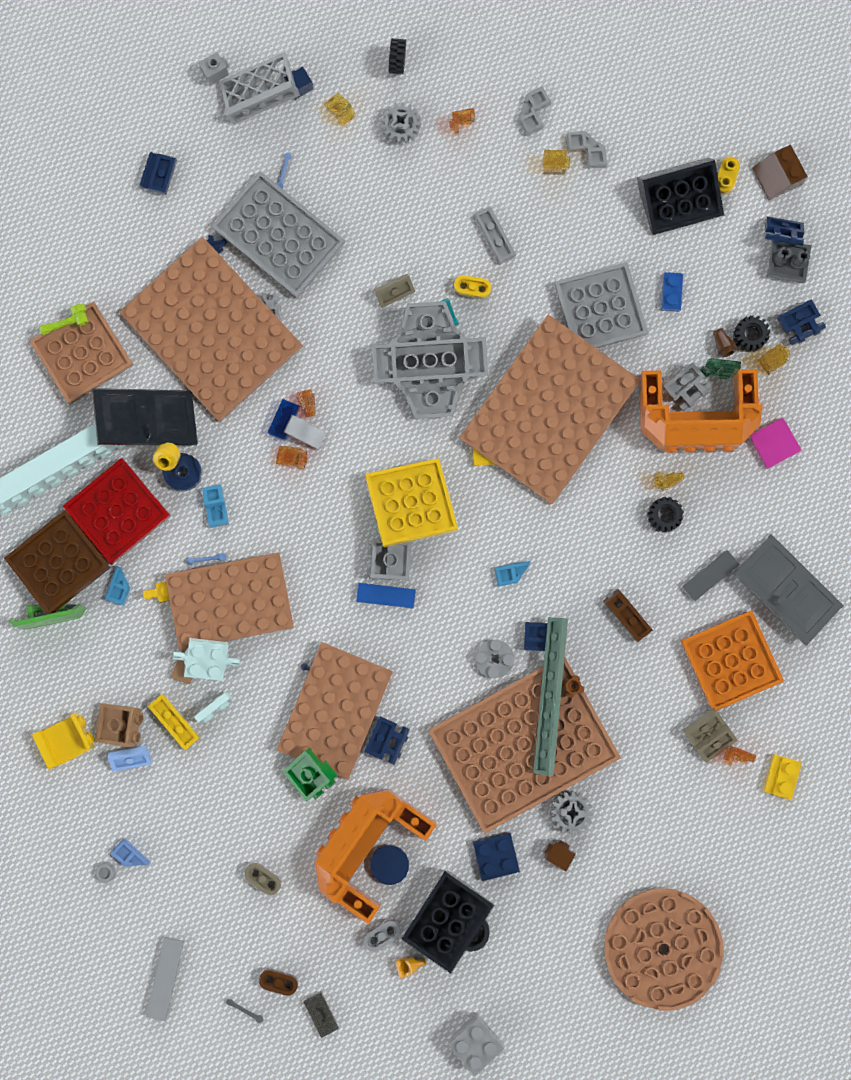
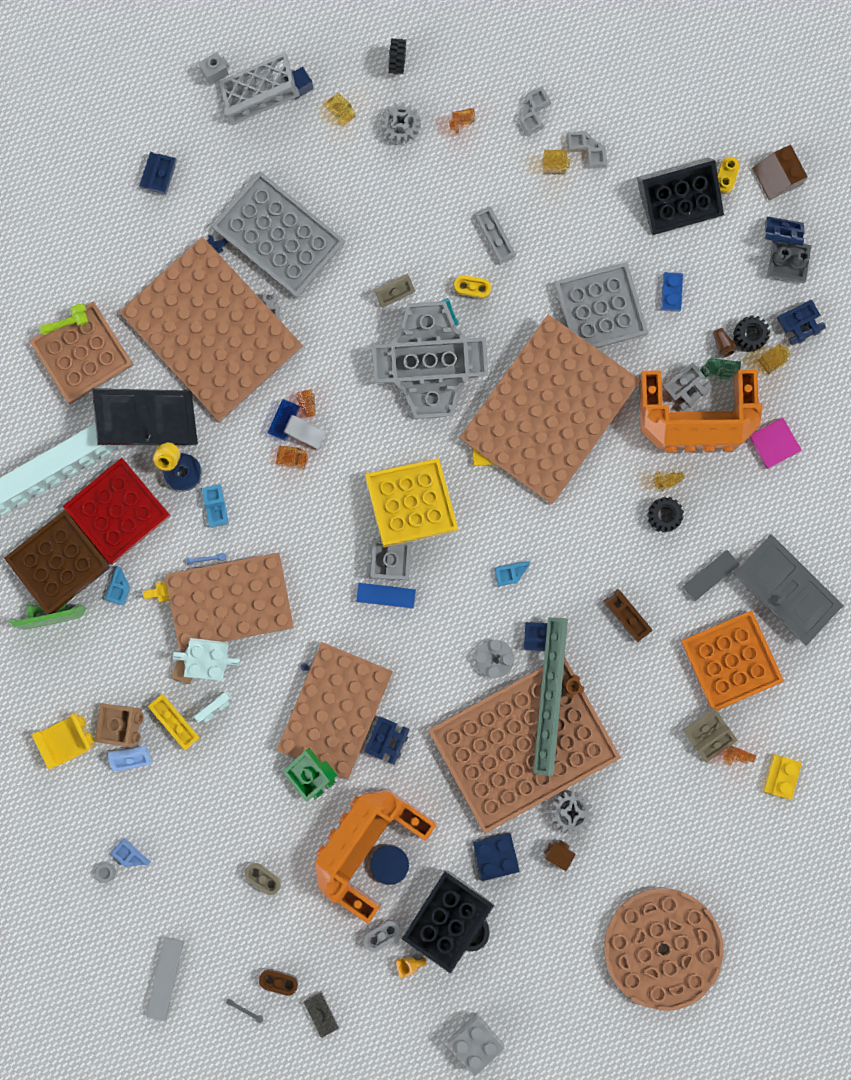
(288, 156): medium blue hinge -> none

